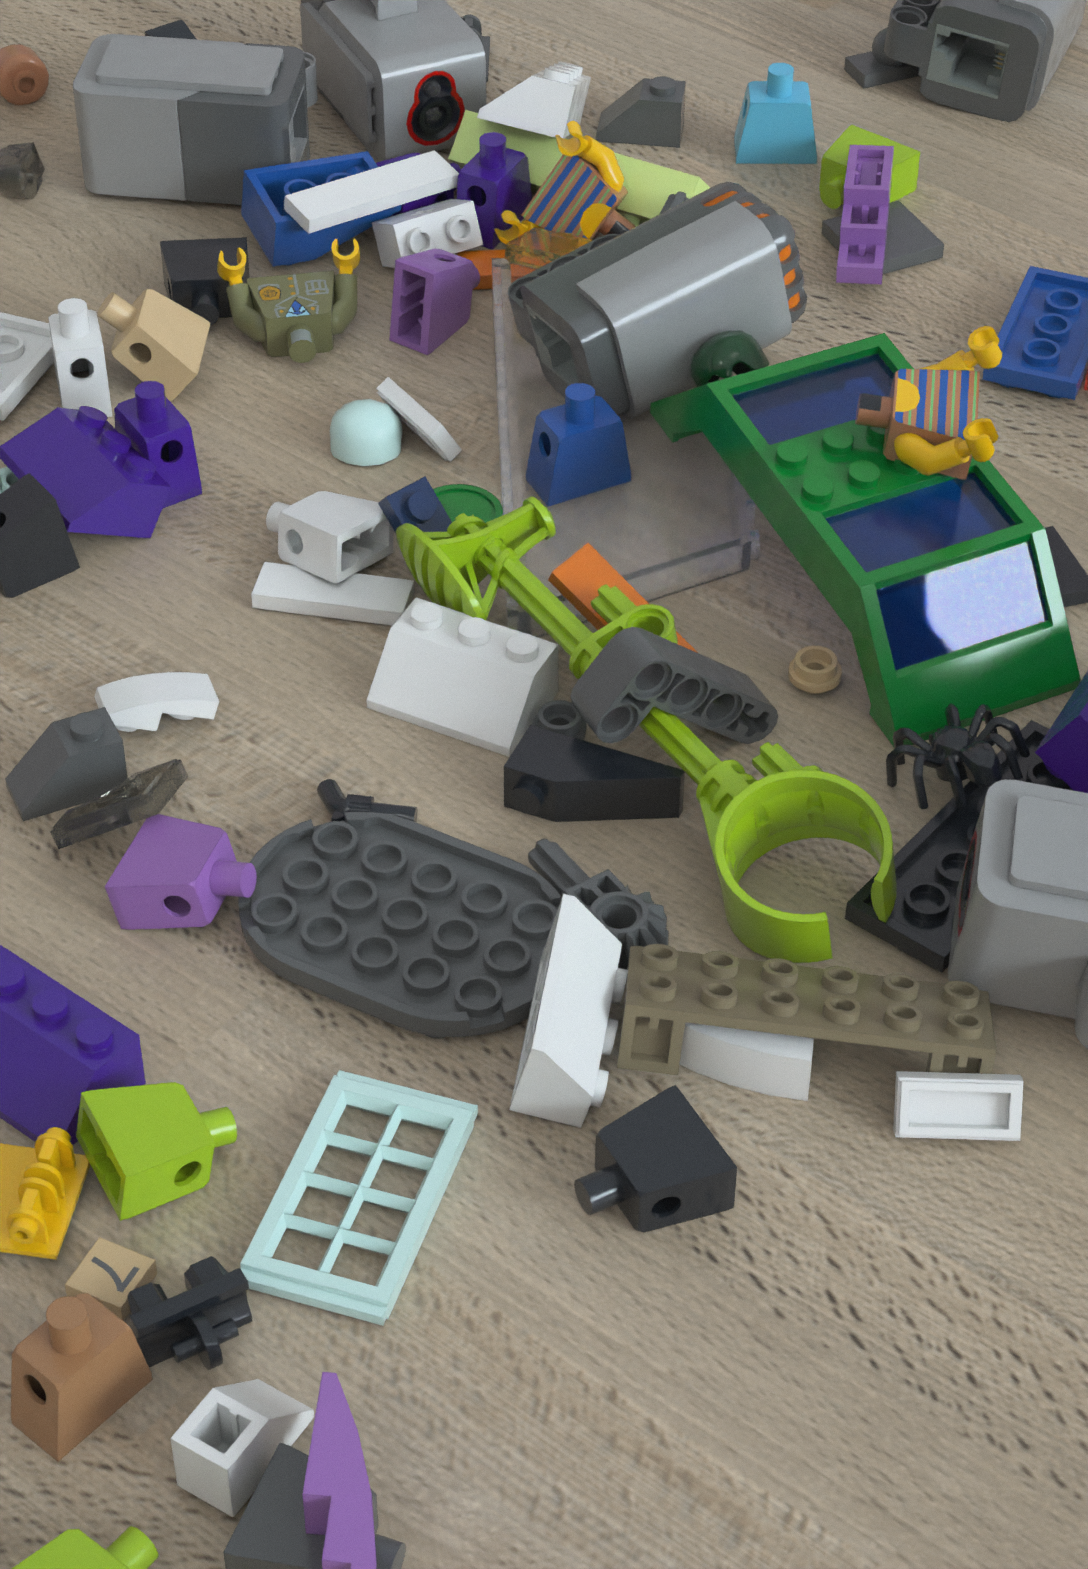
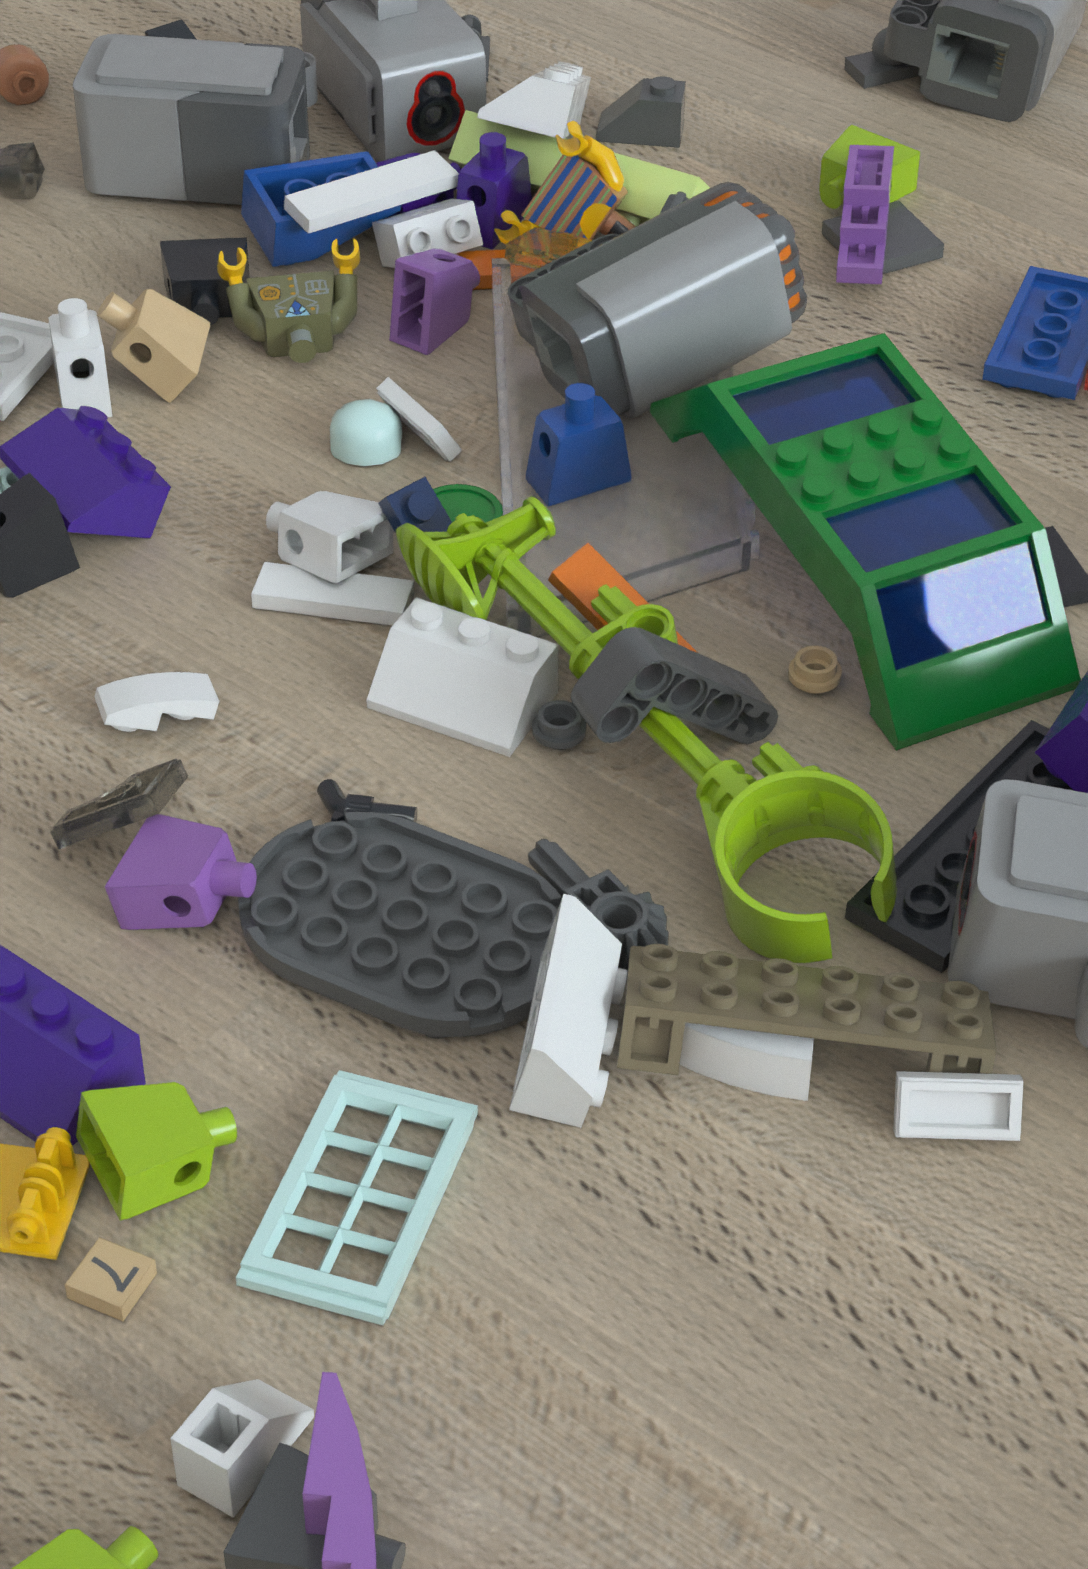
(68, 765): dark grey slope -> none
(74, 1373): medium nougat torso -> none
(161, 437): dark purple torso -> none
(193, 1319): black hips -> none
(584, 781): black slope -> none
(659, 1166): black torso -> none
(726, 354): dark green hair -> none
(776, 121): medium azure torso -> none
(934, 411): torso -> none
(958, 753): black animal -> none

